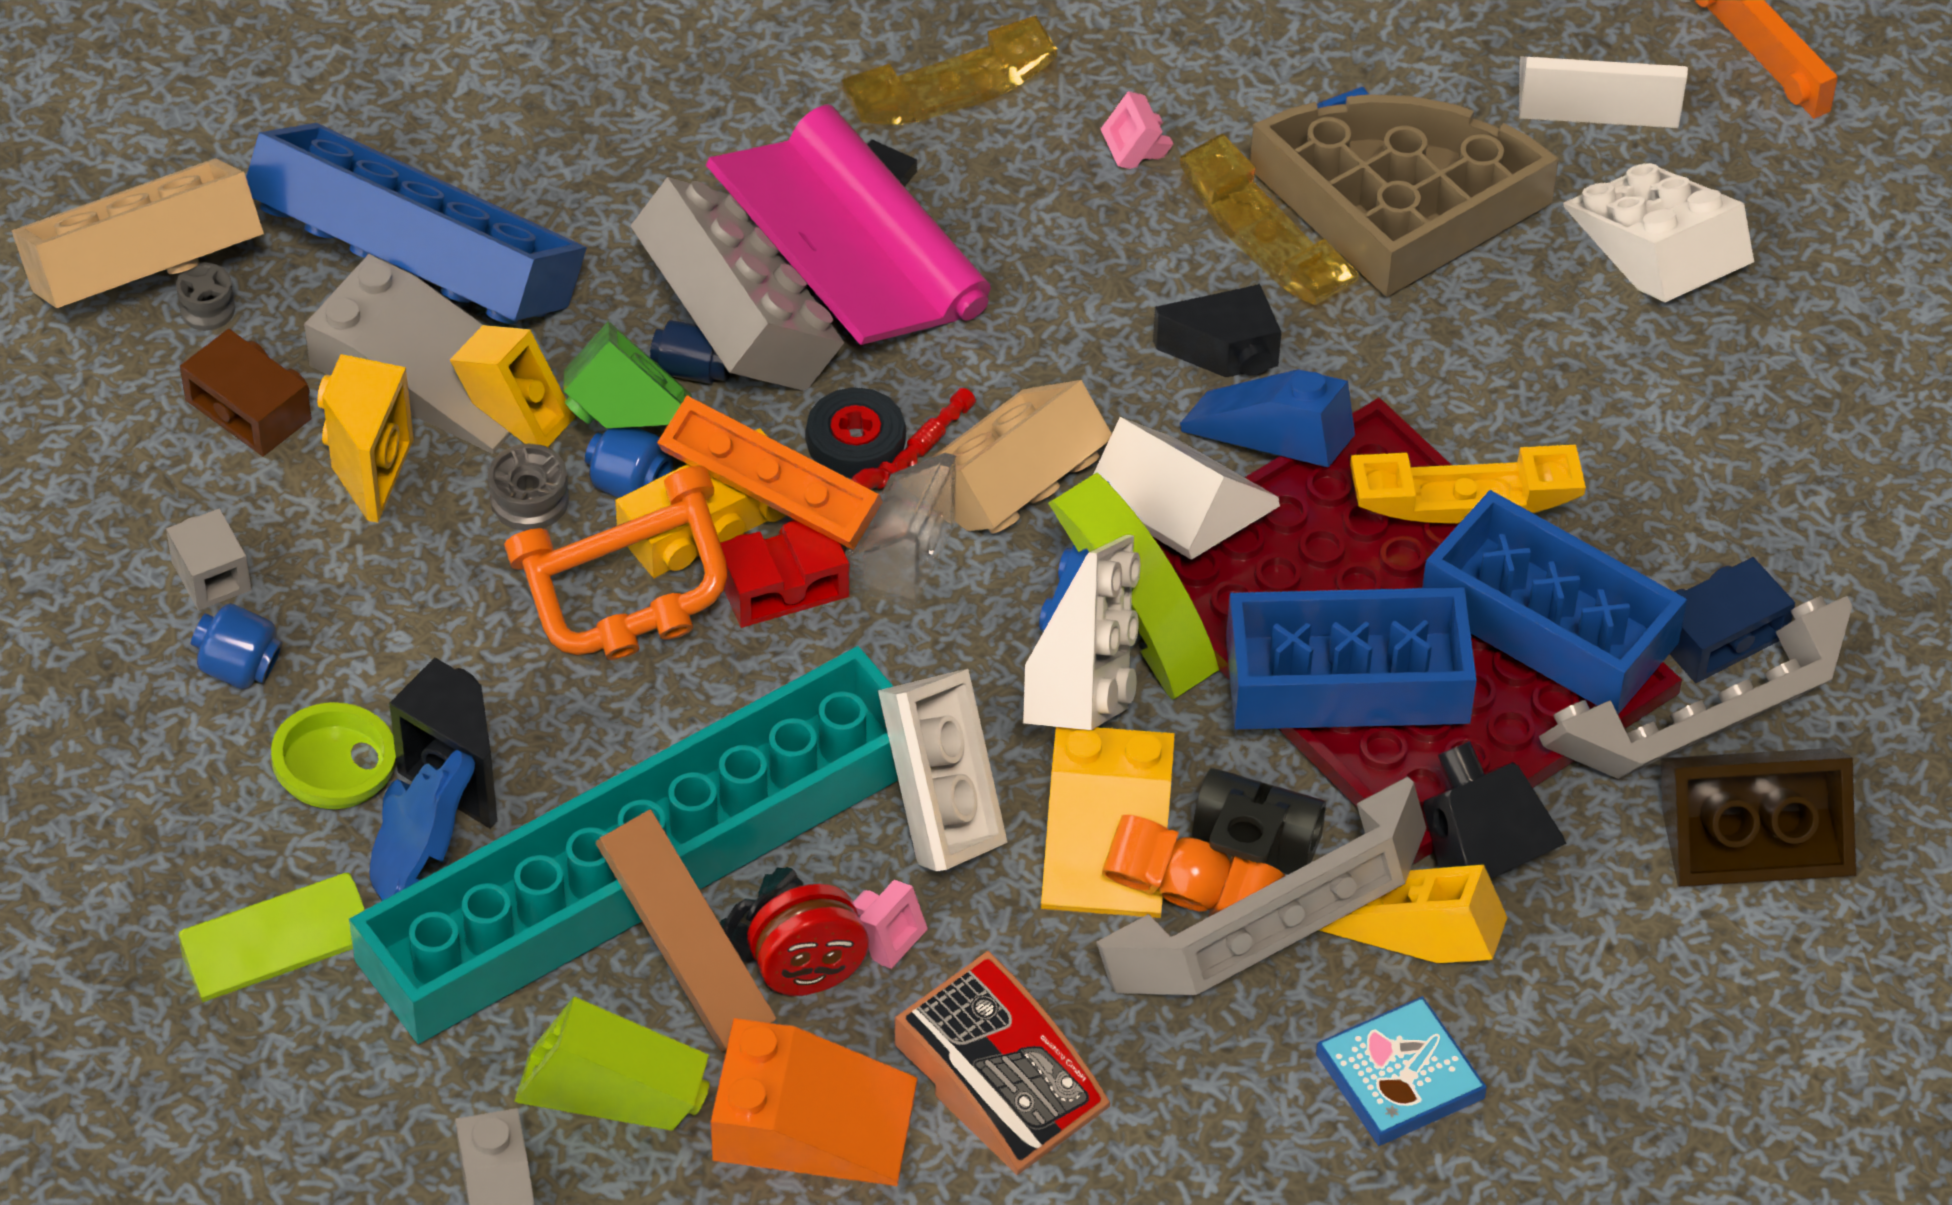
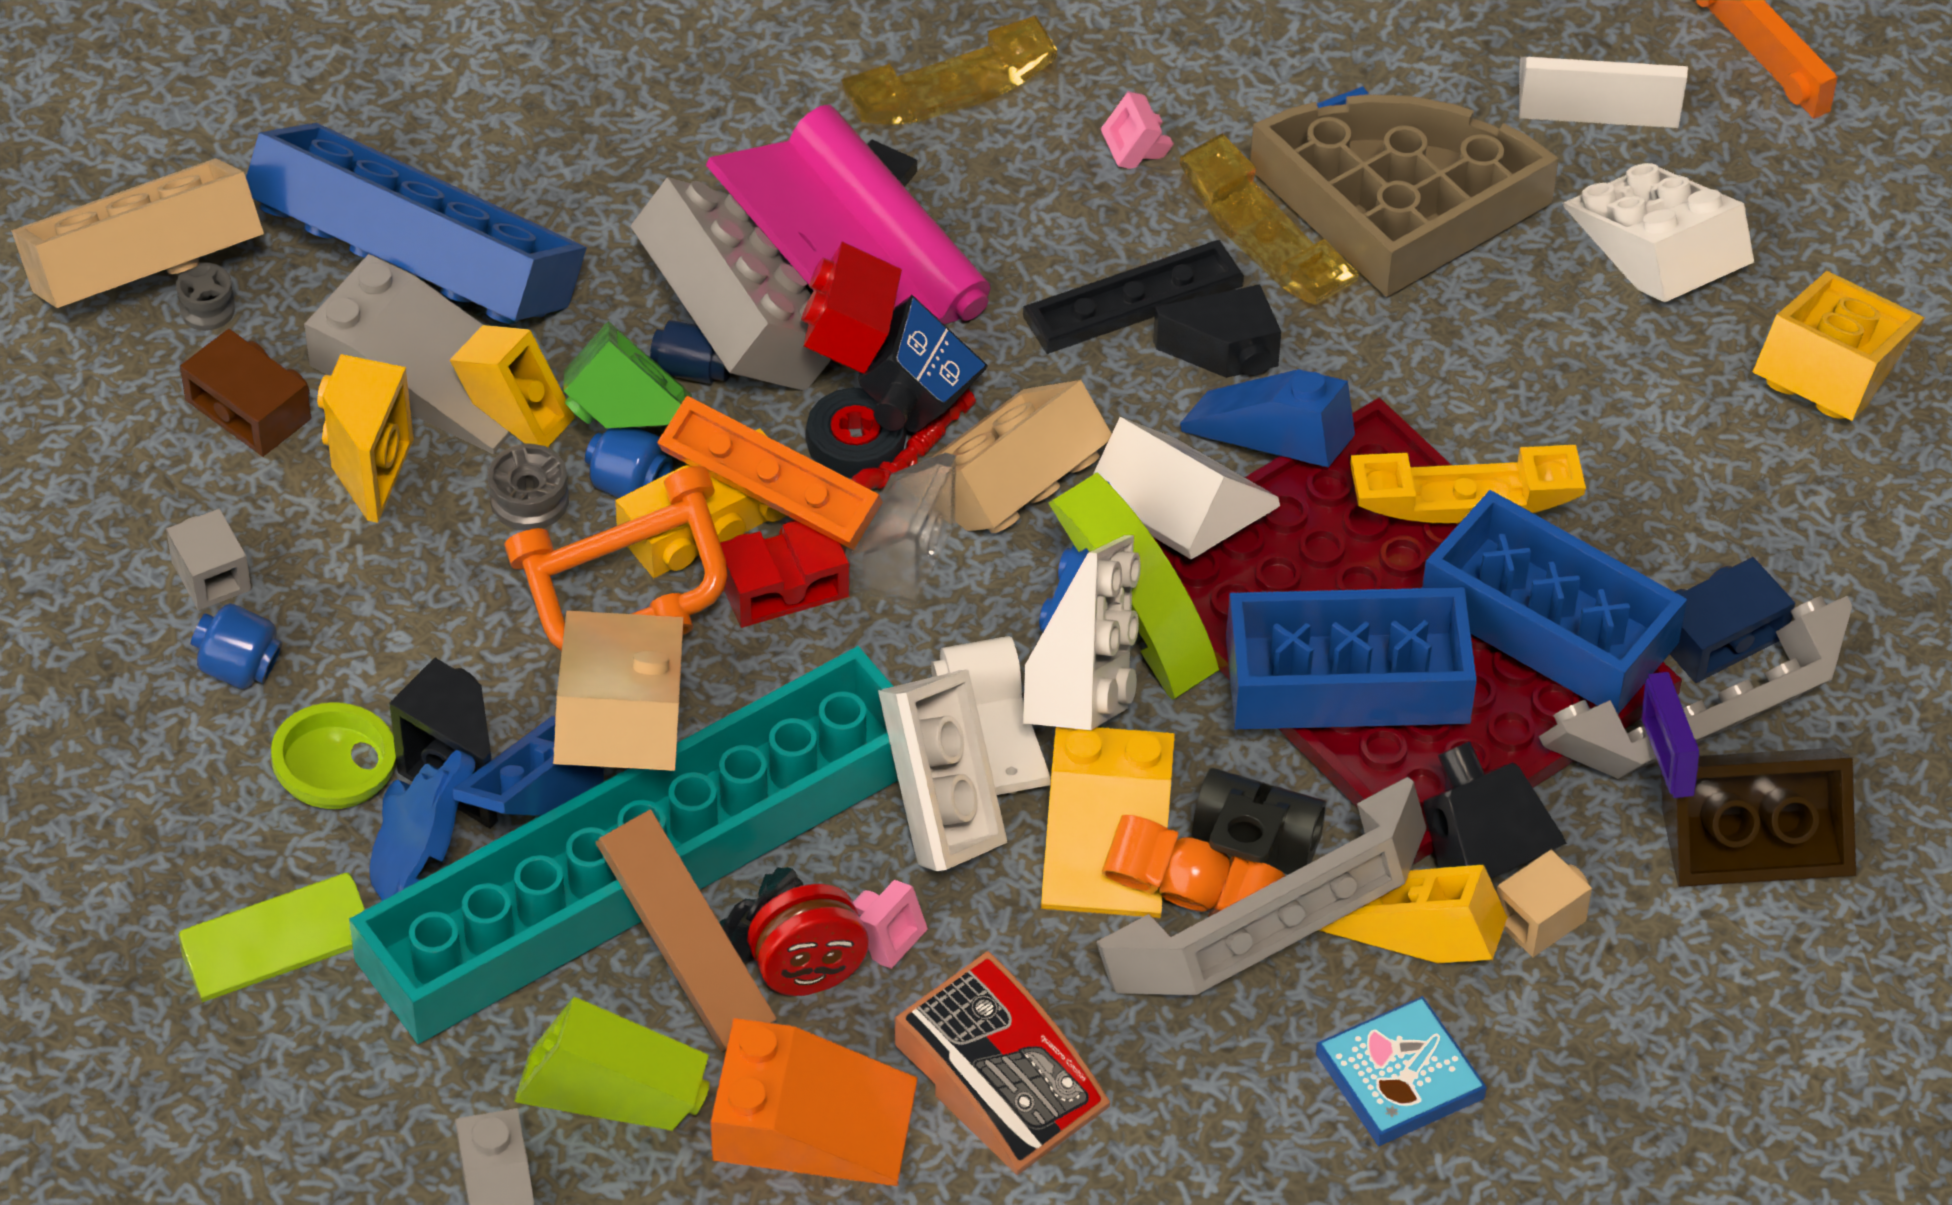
(526, 779): none -> blue slope
(618, 691): none -> tan brick
(851, 306): none -> red brick
(918, 369): none -> torso
(997, 689): none -> white door
(1131, 296): none -> black tile
(1544, 902): none -> tan brick
(1670, 735): none -> dark purple tile
(1835, 345): none -> yellow slope

